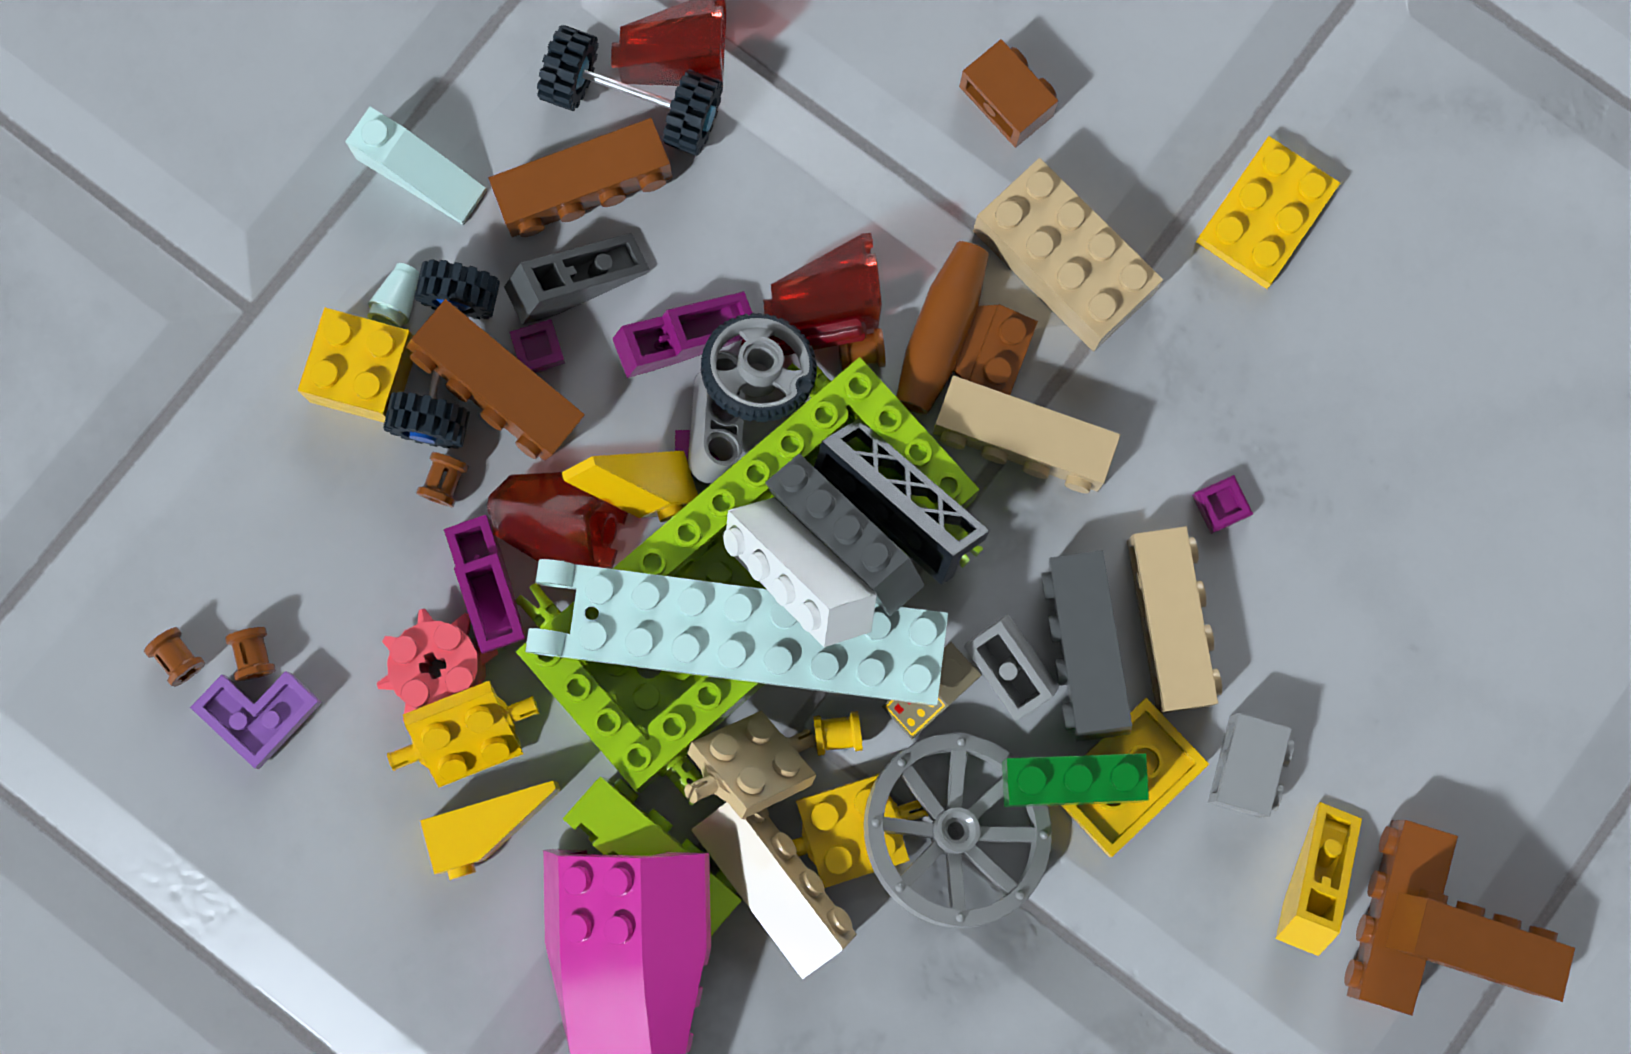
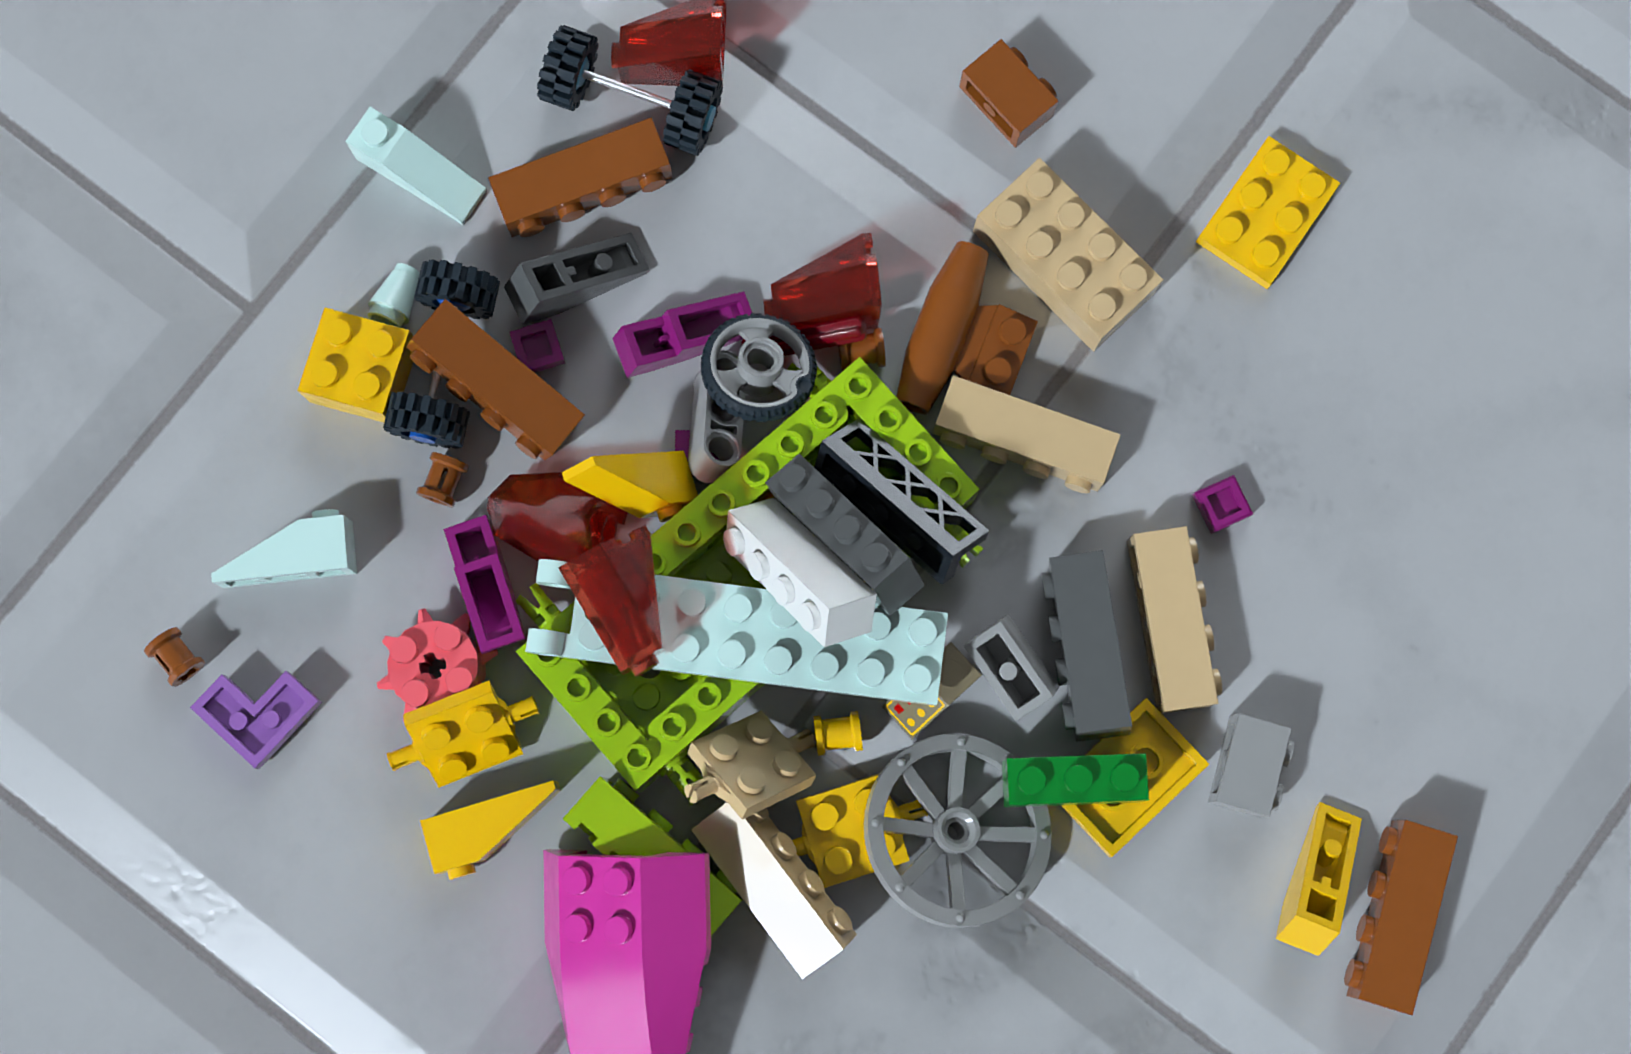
(250, 653): dark orange bush -> none
(300, 551): none -> light aqua slope
(621, 598): none -> clear red slope
(1480, 946): dark orange brick -> none

